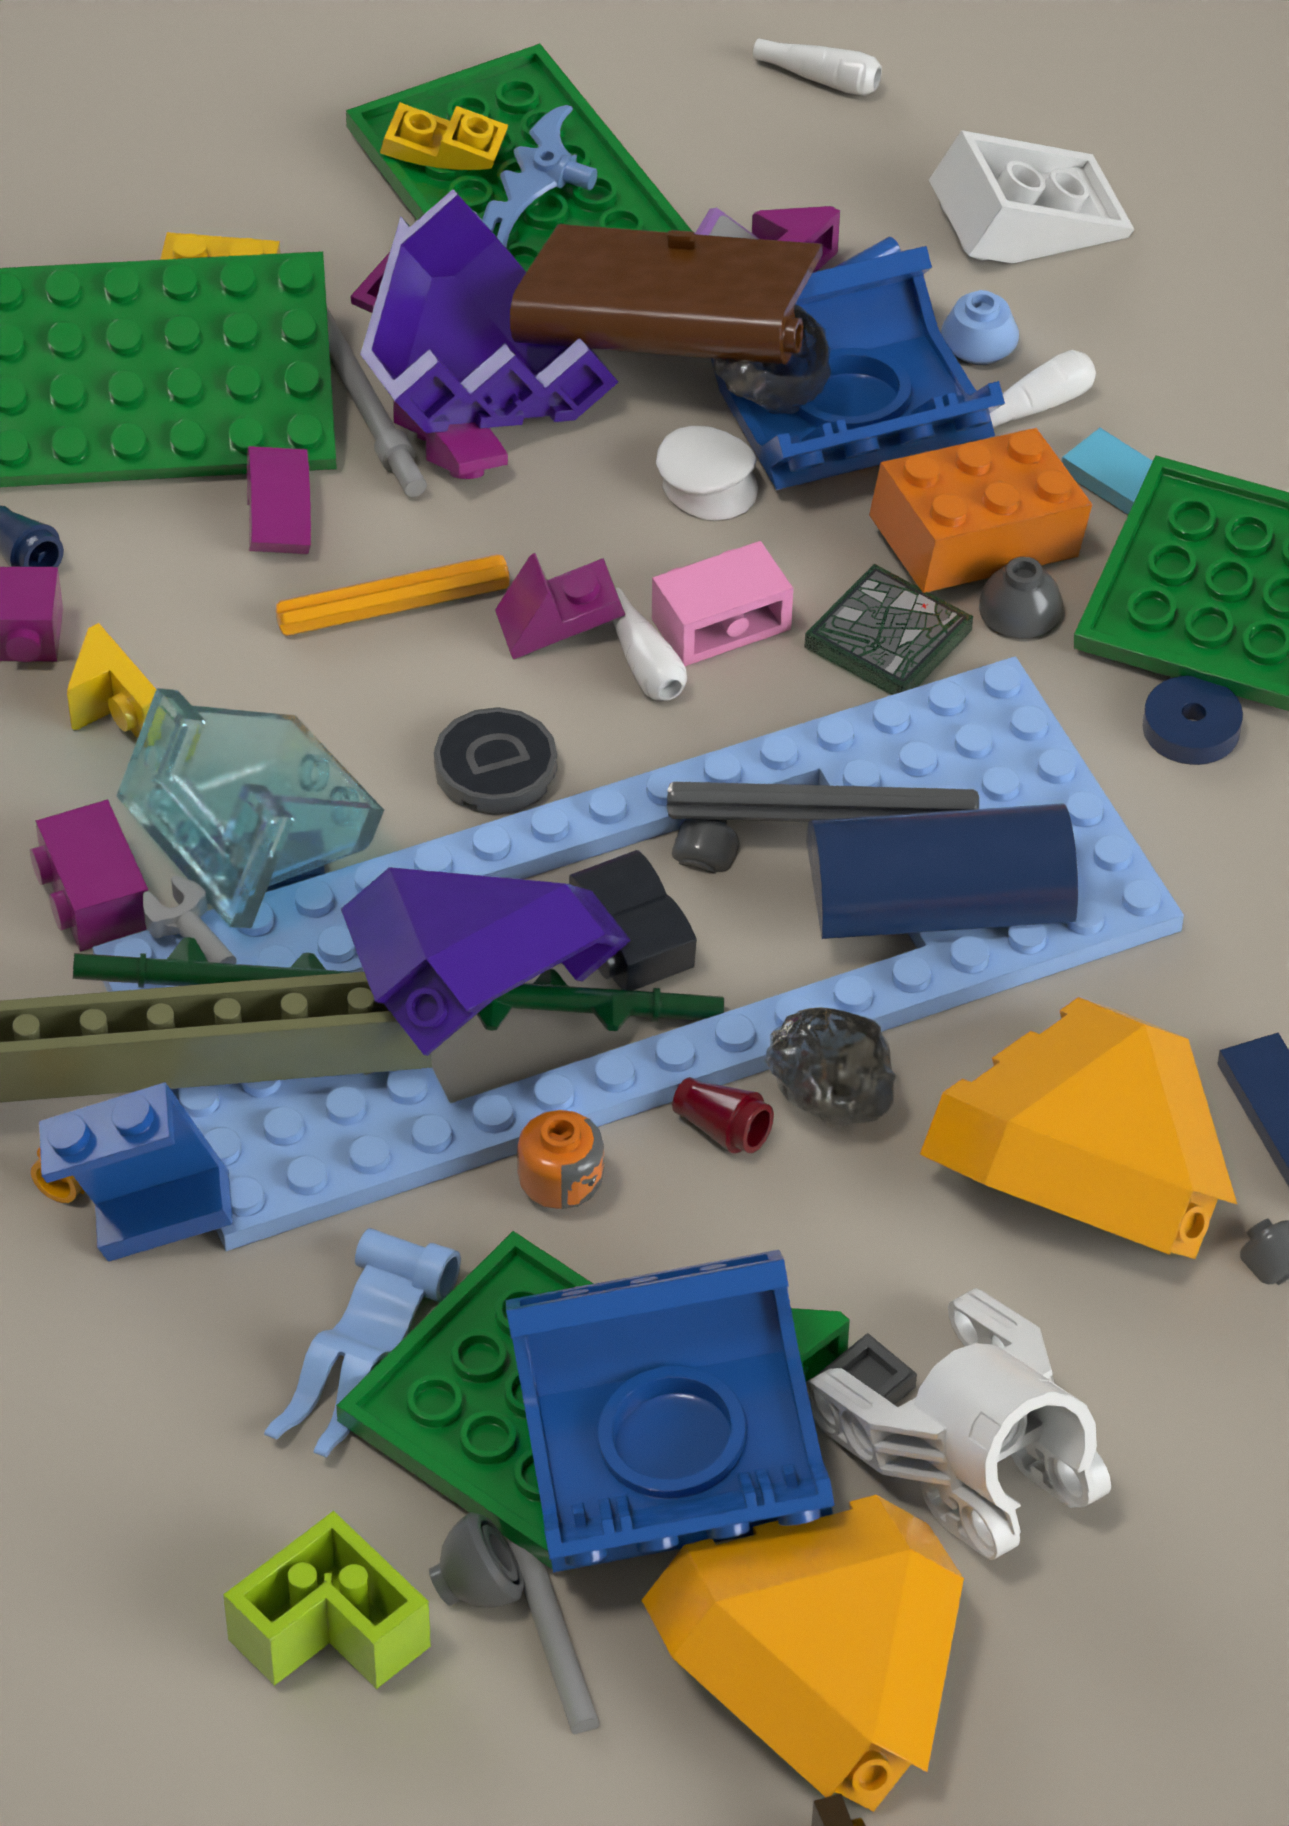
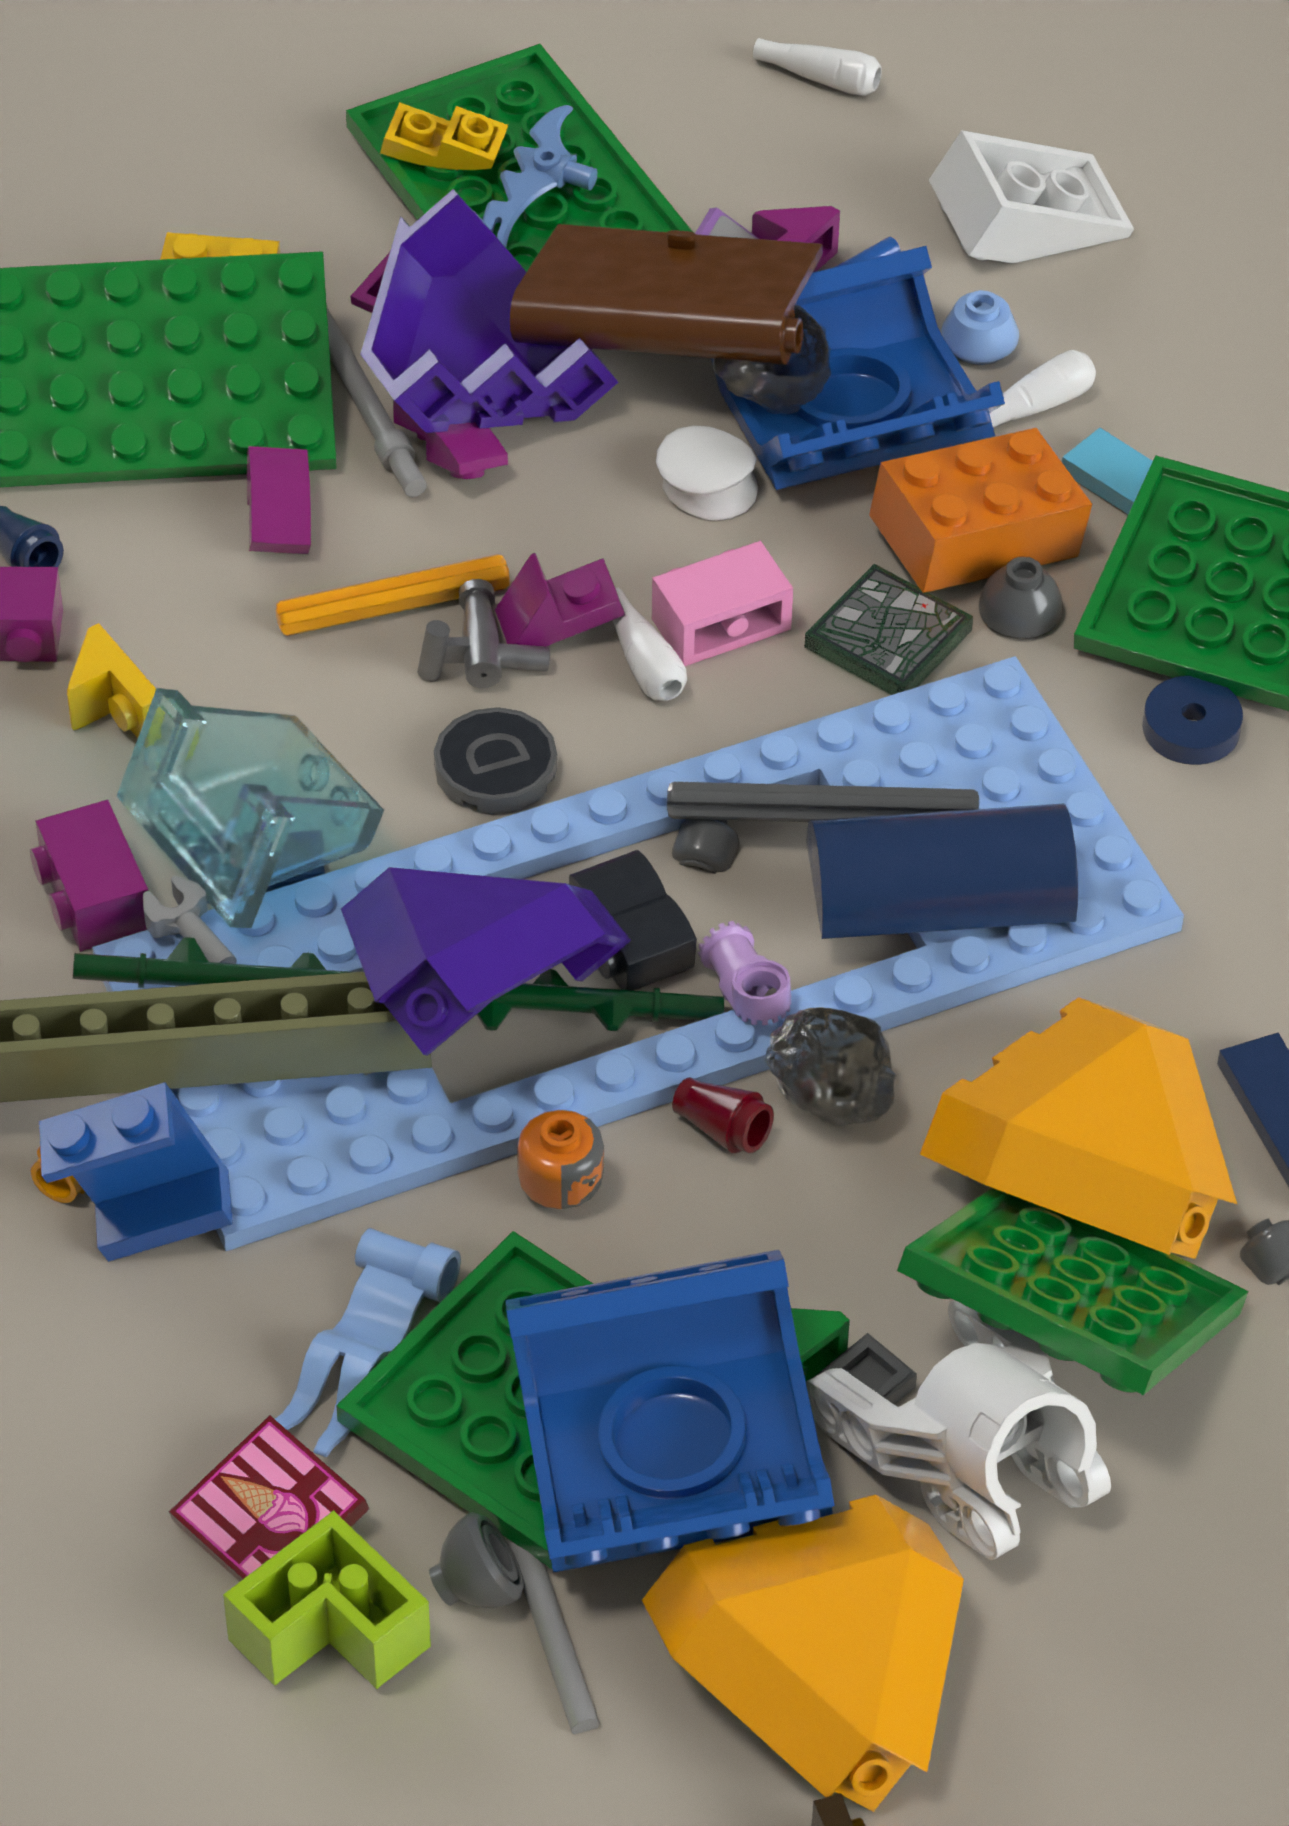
(263, 1499): none -> tile
(479, 642): none -> flat silver piece
(746, 975): none -> lavender connector
(1073, 1288): none -> green plate

